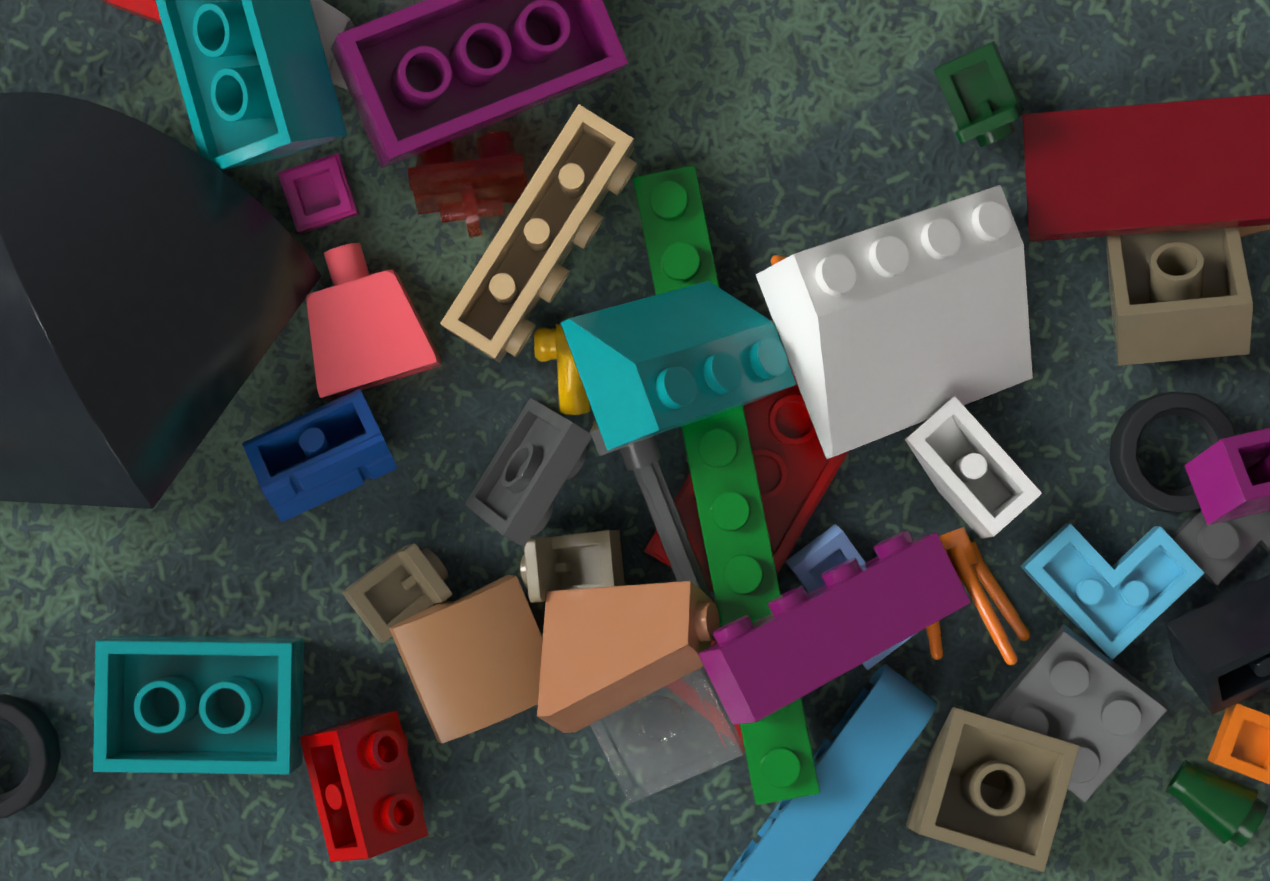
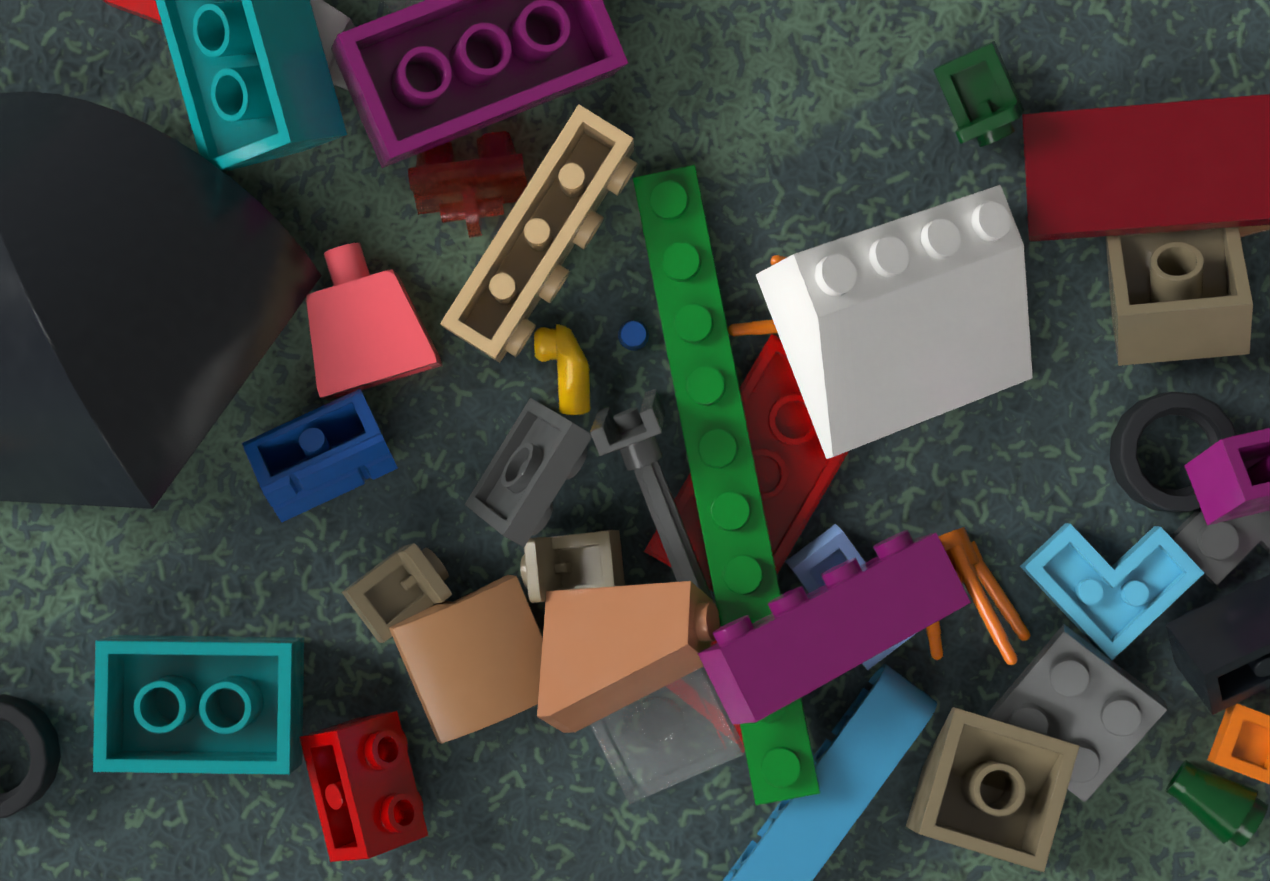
(318, 193): dark pink tile -> none
(674, 360): teal slope -> none
(971, 469): white slope -> none

